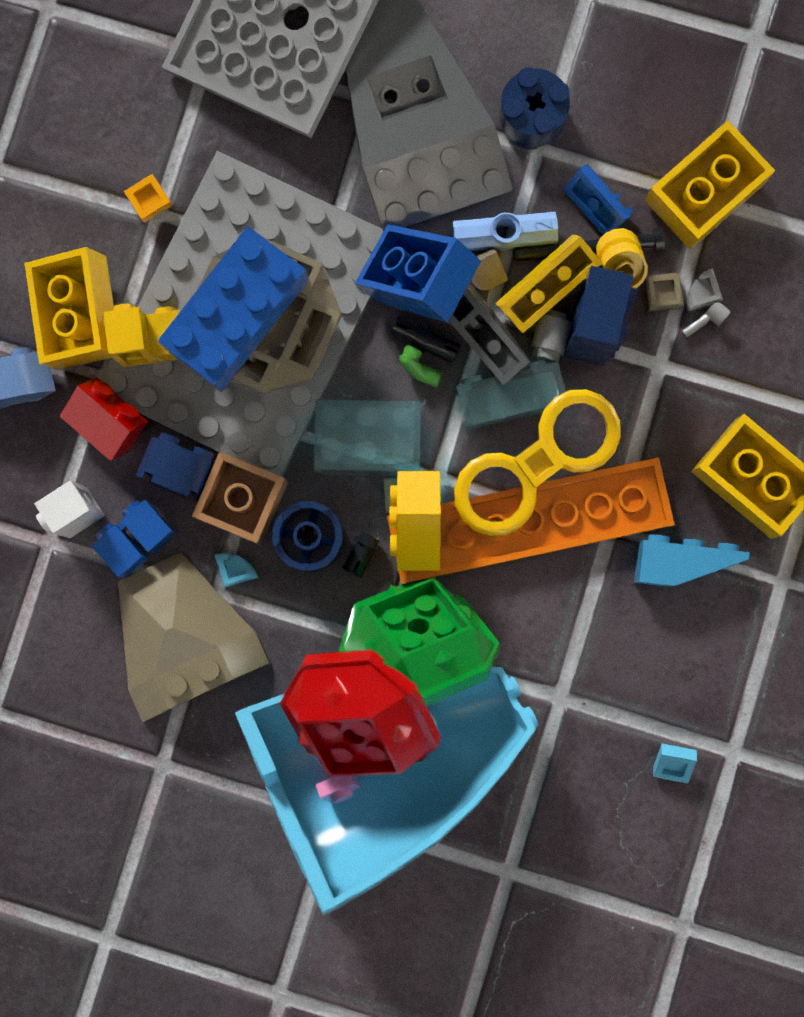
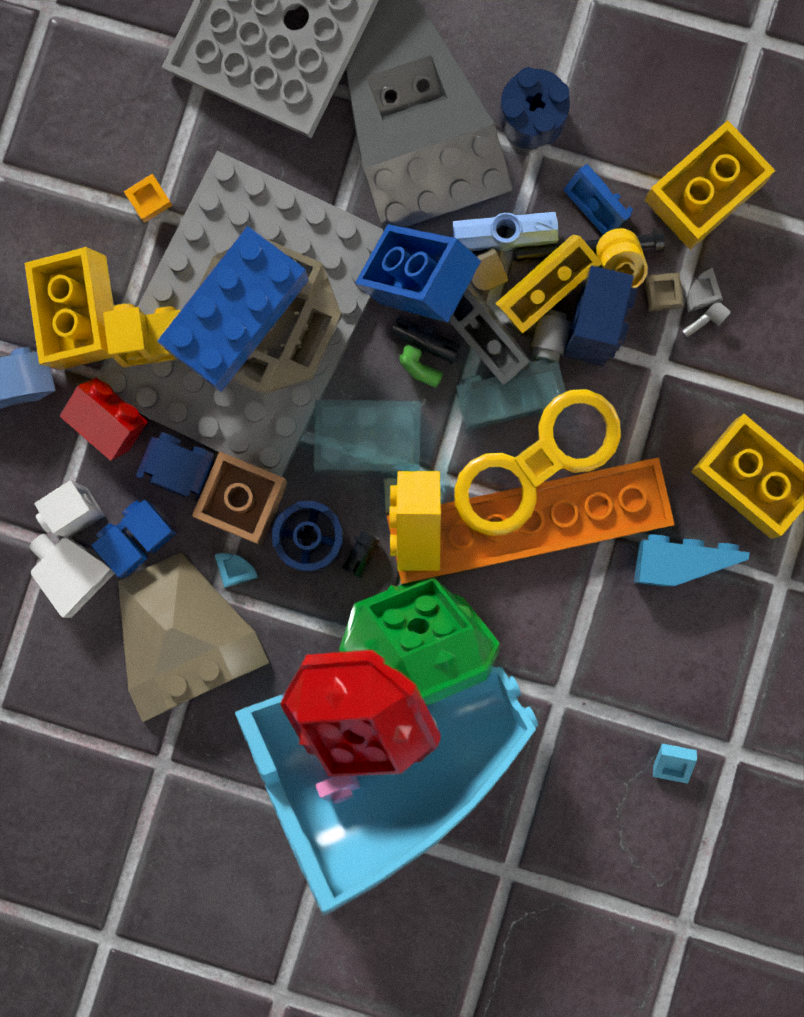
(68, 573): none -> white torso

